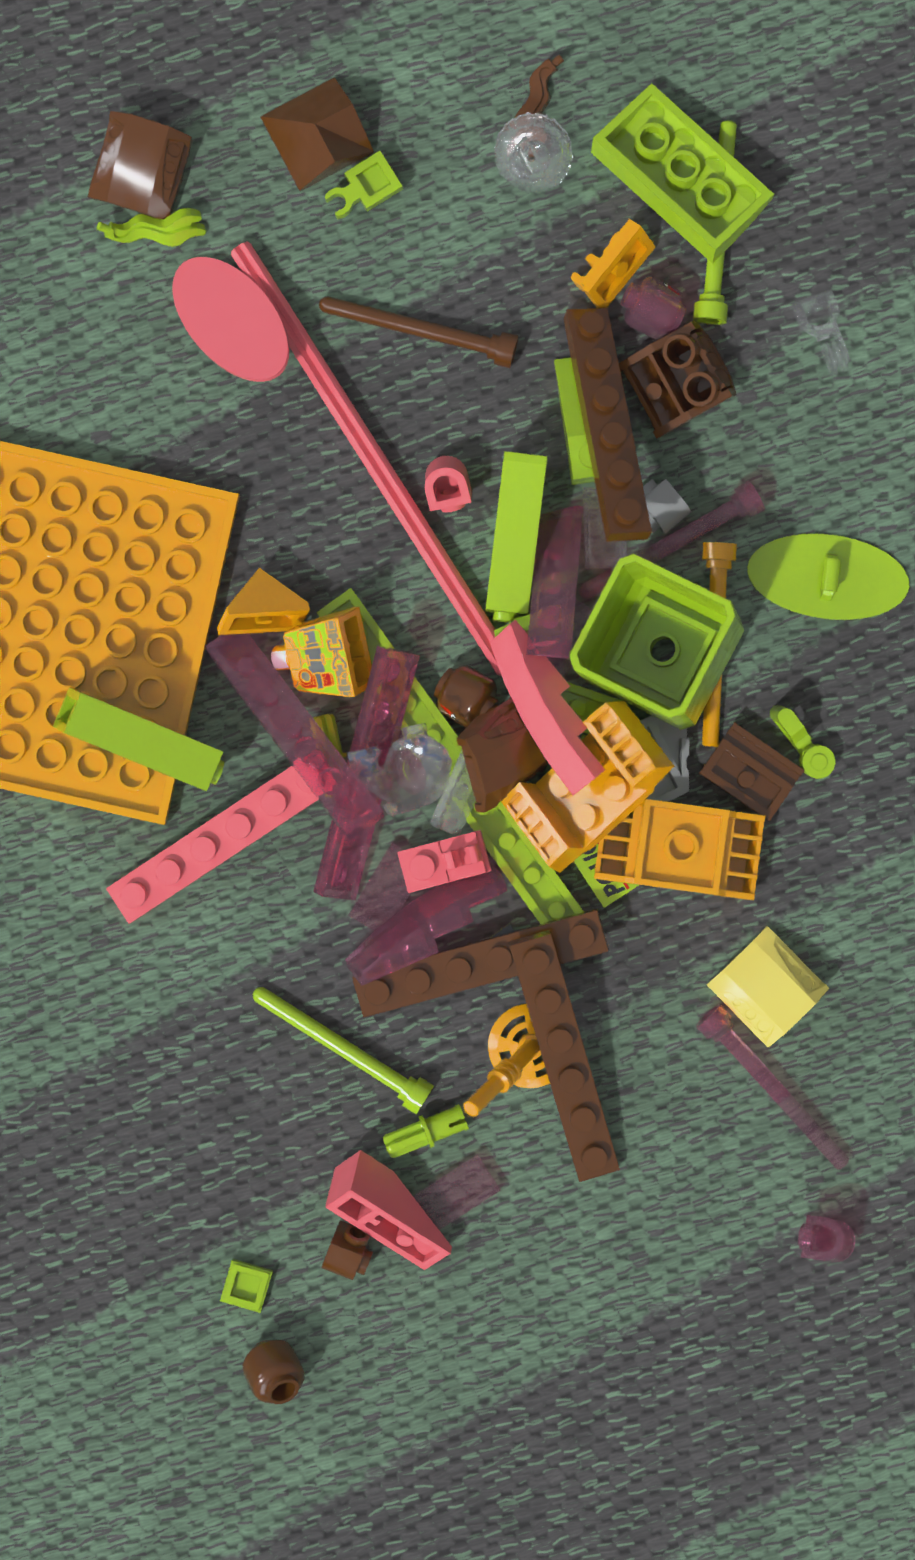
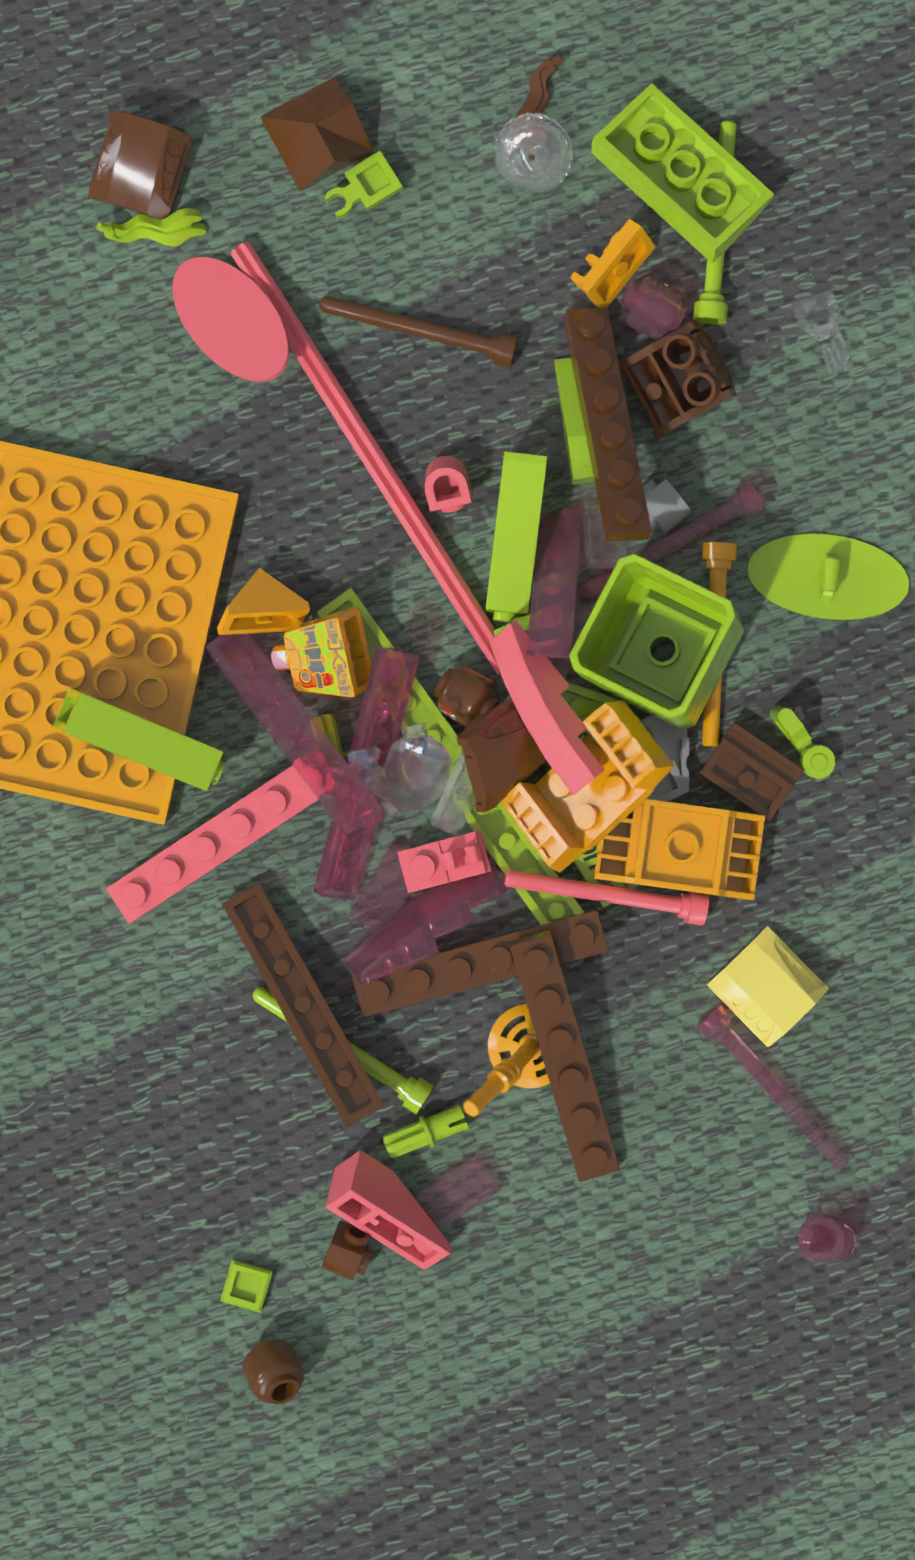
(303, 1005): none -> reddish brown plate
(689, 906): none -> coral piece

